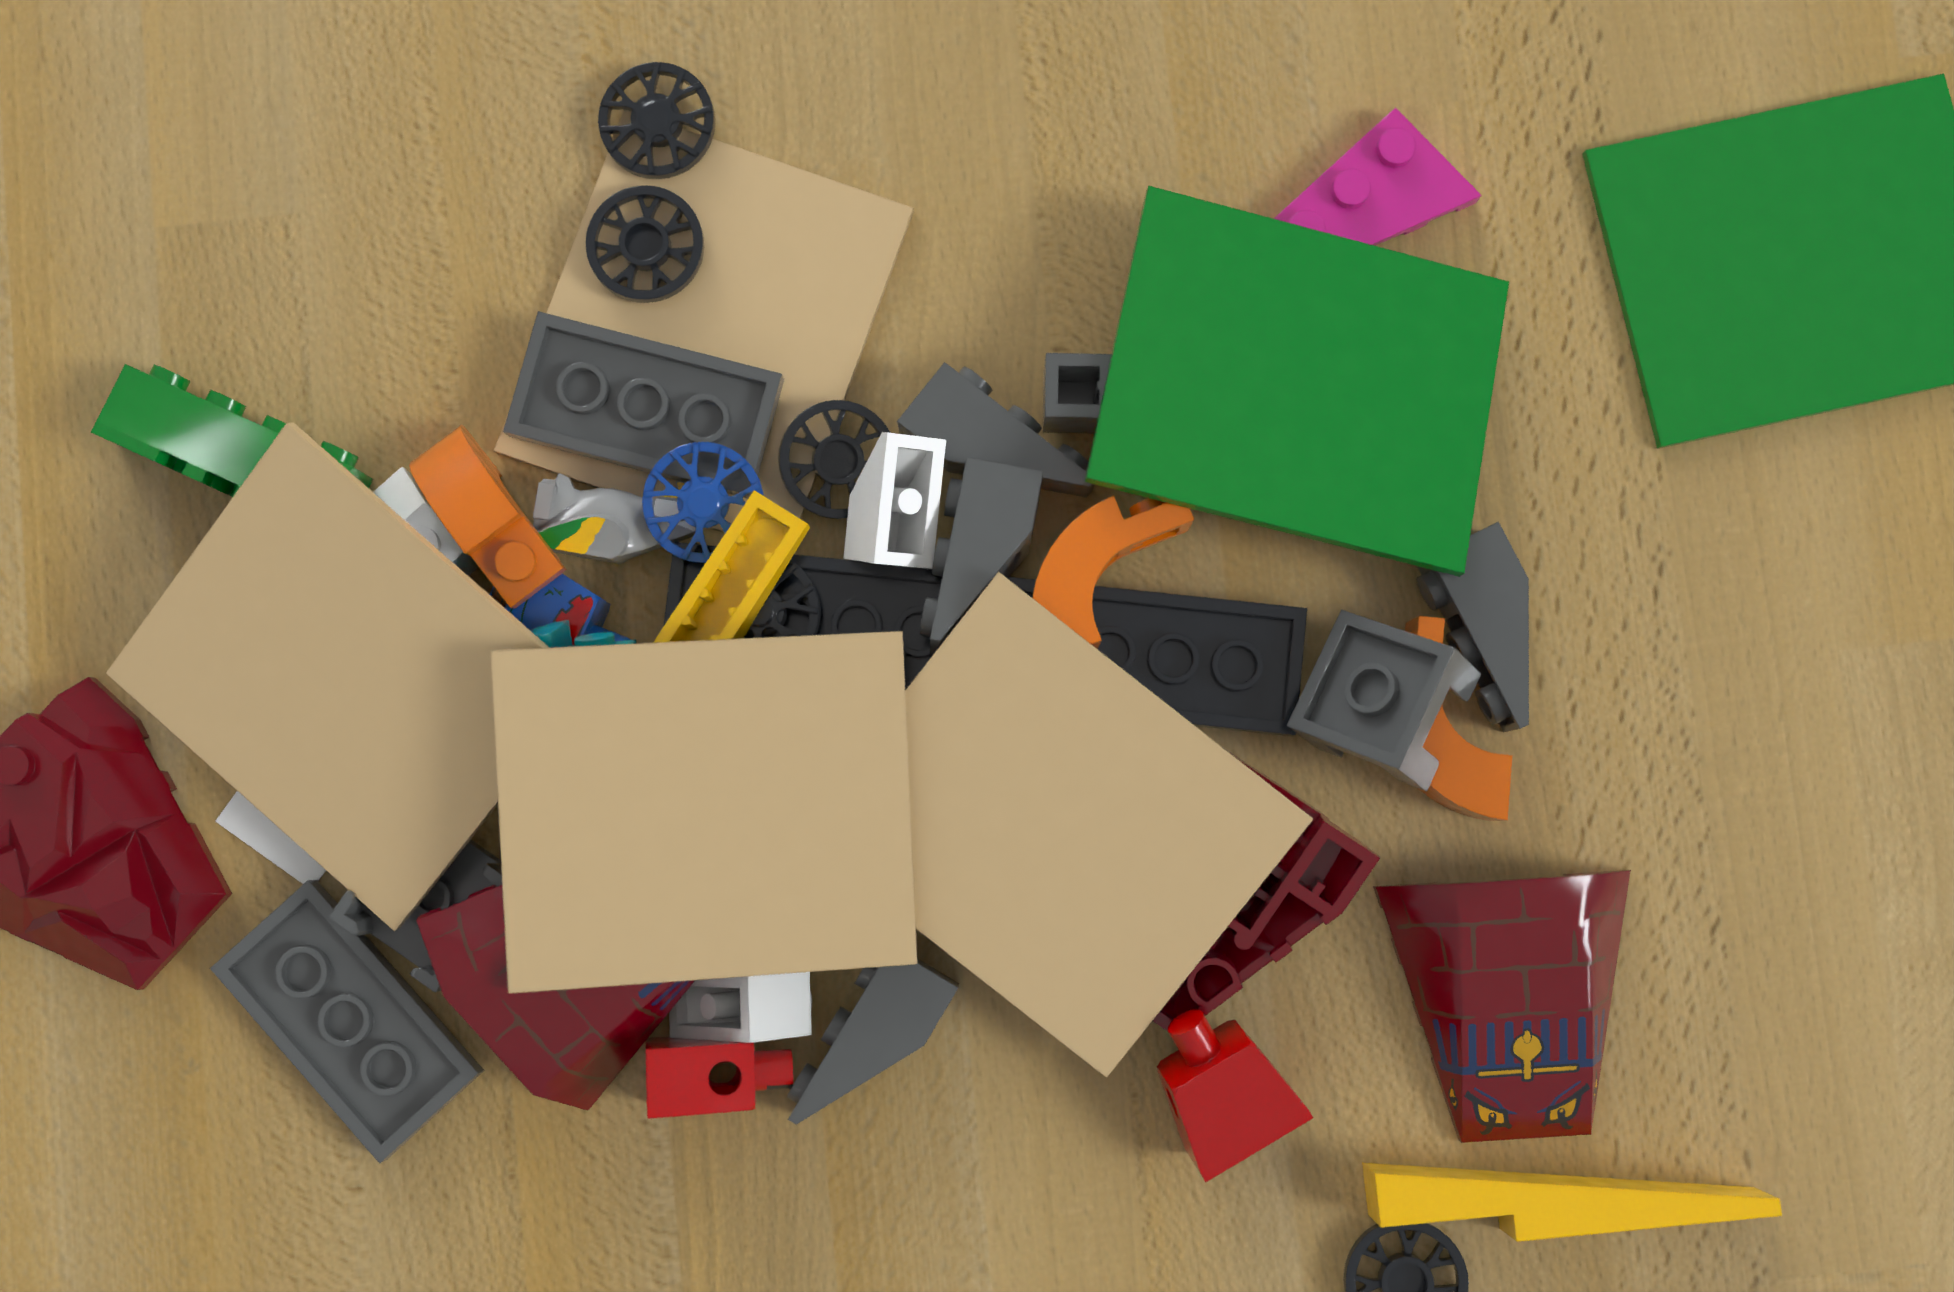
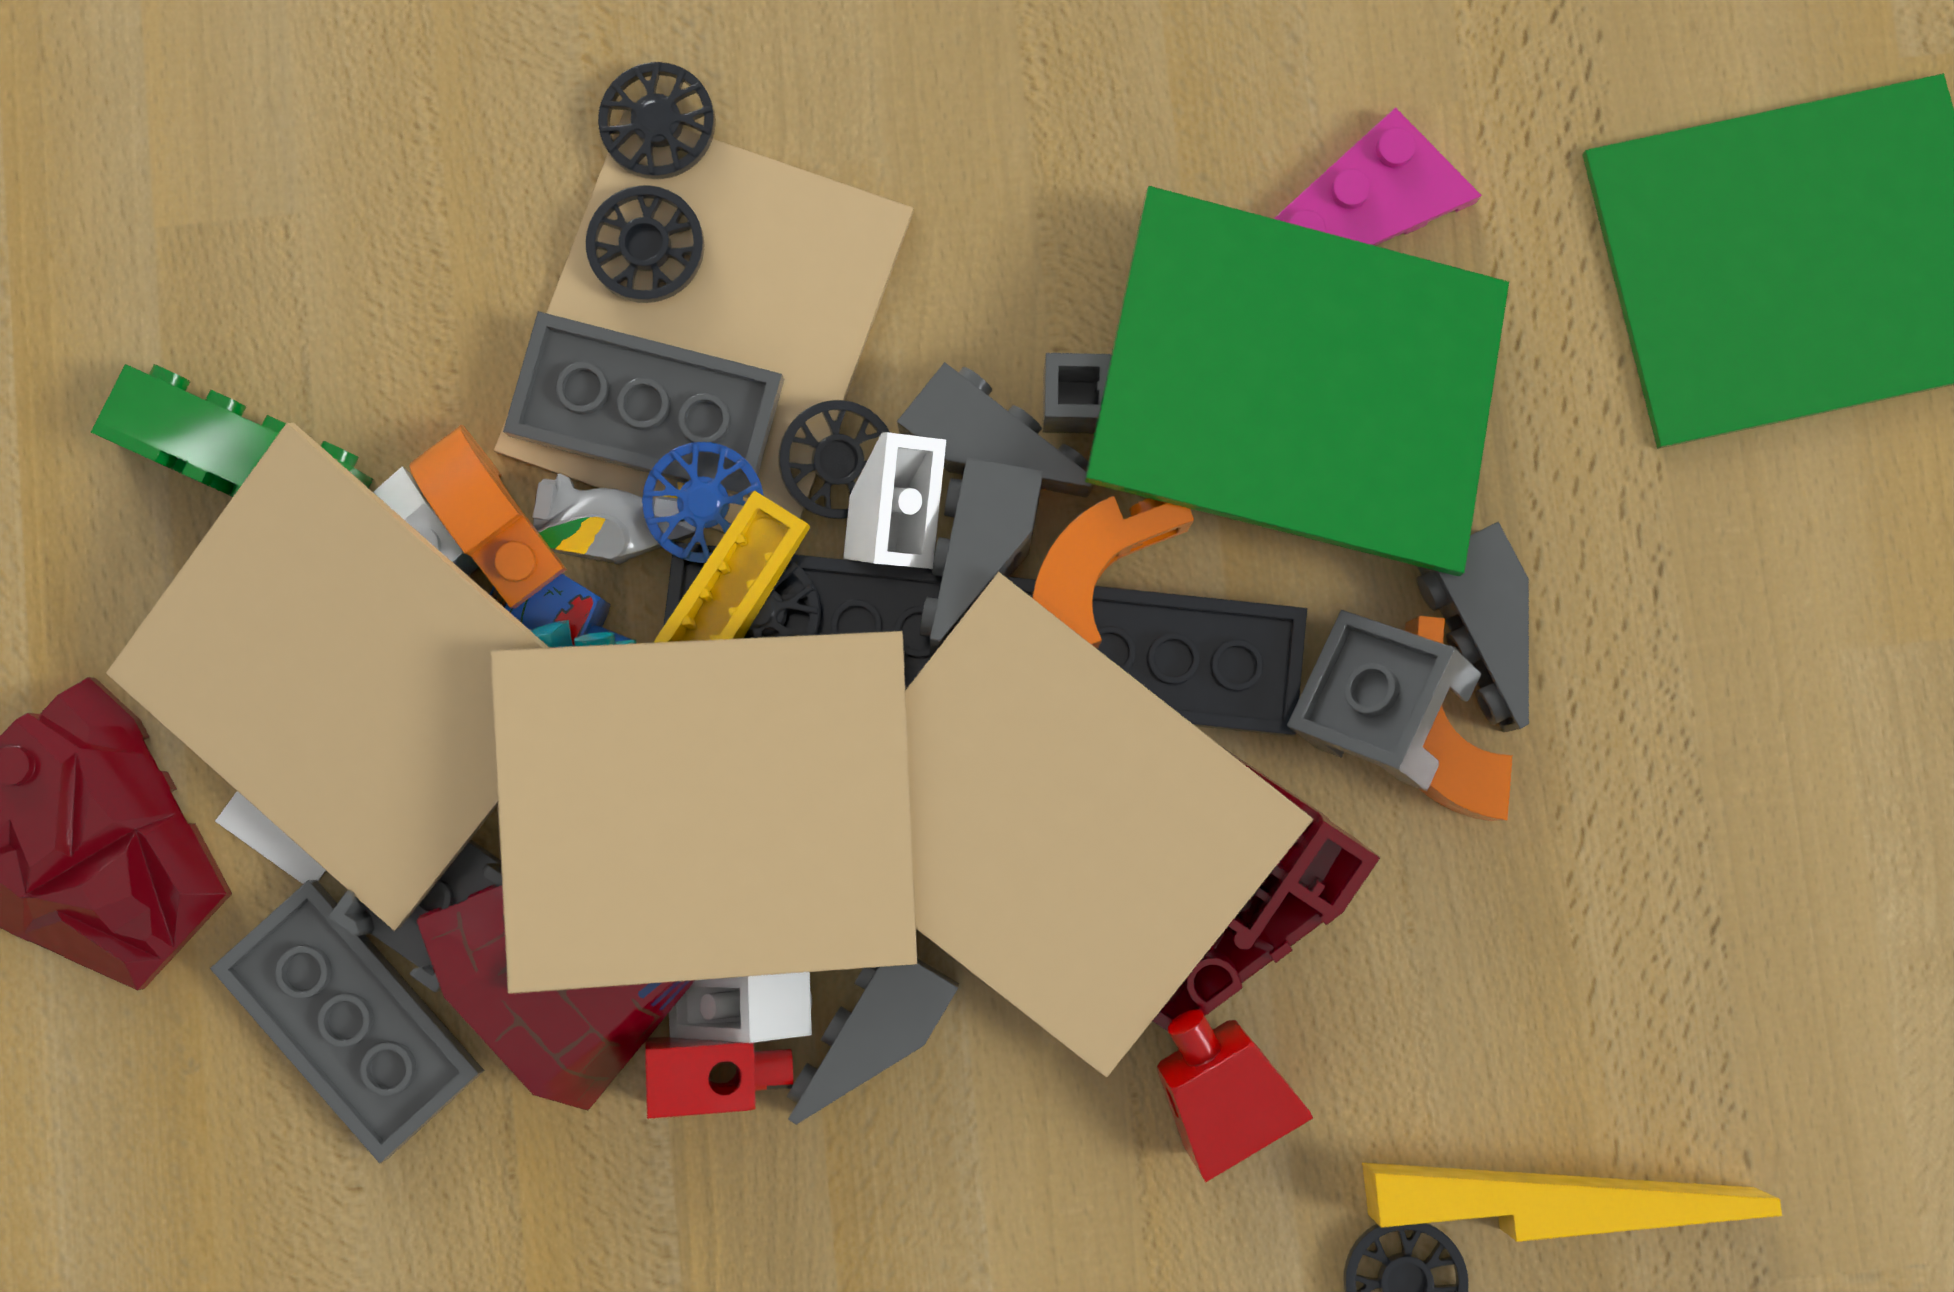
(1512, 994): dark red wedge -> none

